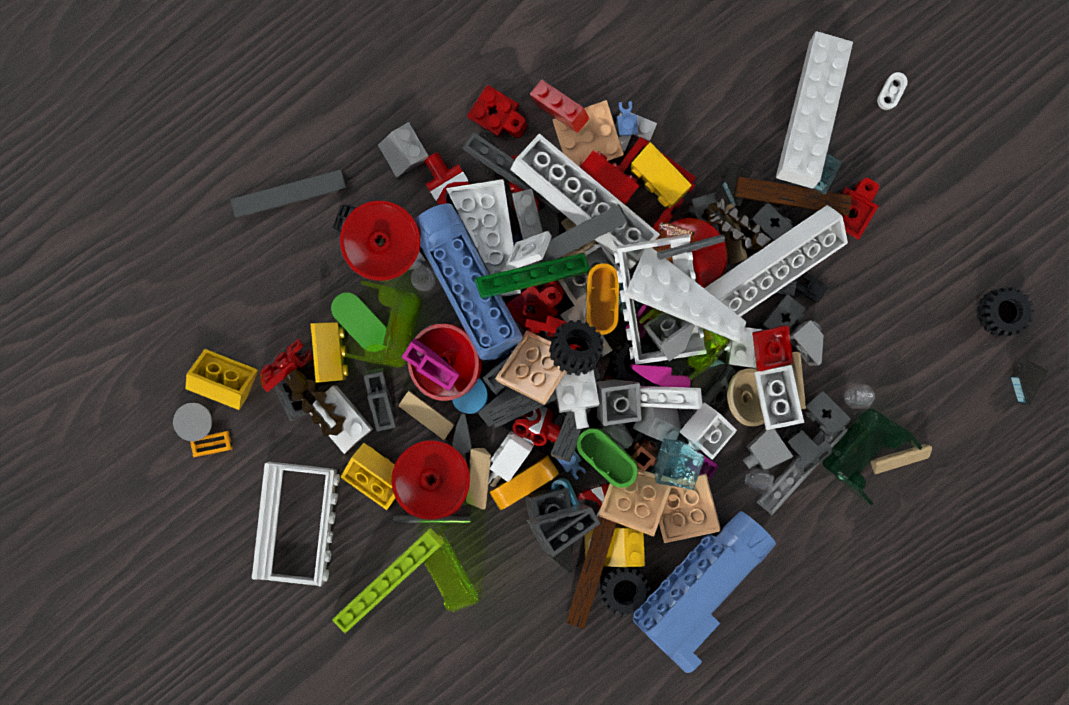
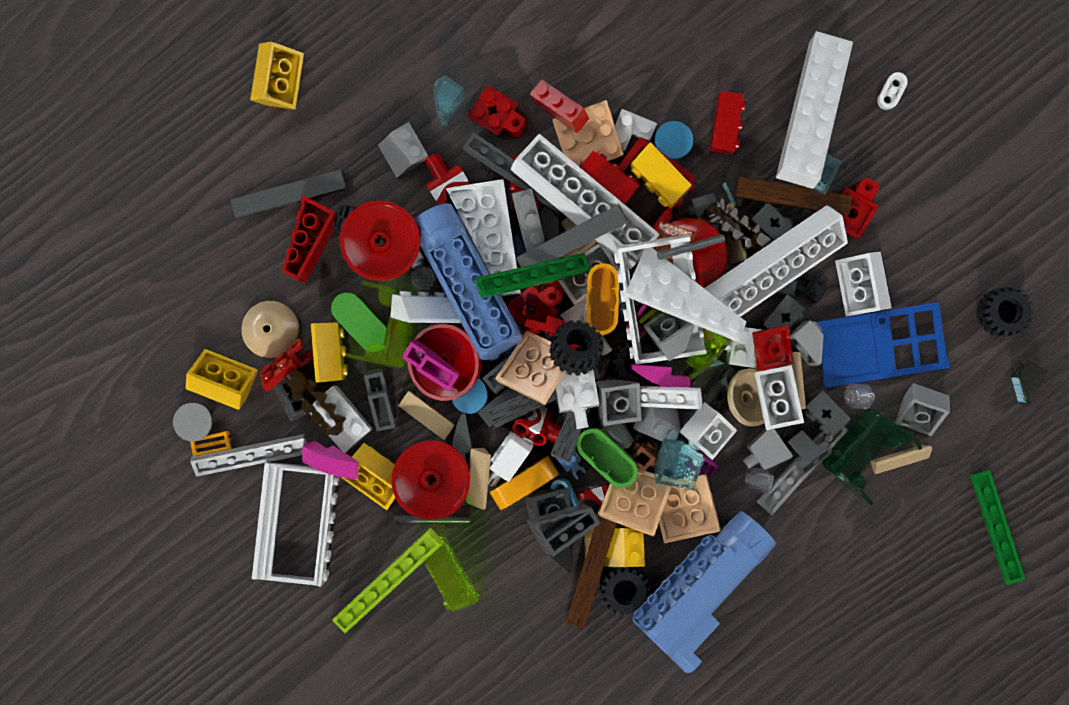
(248, 455): none -> light grey plate
(277, 75): none -> yellow slope
(282, 333): none -> tan dish
(309, 239): none -> red wedge
(329, 460): none -> dark pink slope
(423, 308): none -> white slope
(448, 98): none -> clear light blue slope
(528, 250): white plate -> none
(627, 123): medium blue plate -> none
(674, 139): none -> dark azure piece
(727, 123): none -> red brick
(863, 284): none -> white slope
(863, 350): none -> blue door
(923, 409): none -> light grey slope
(997, 527): none -> green tile

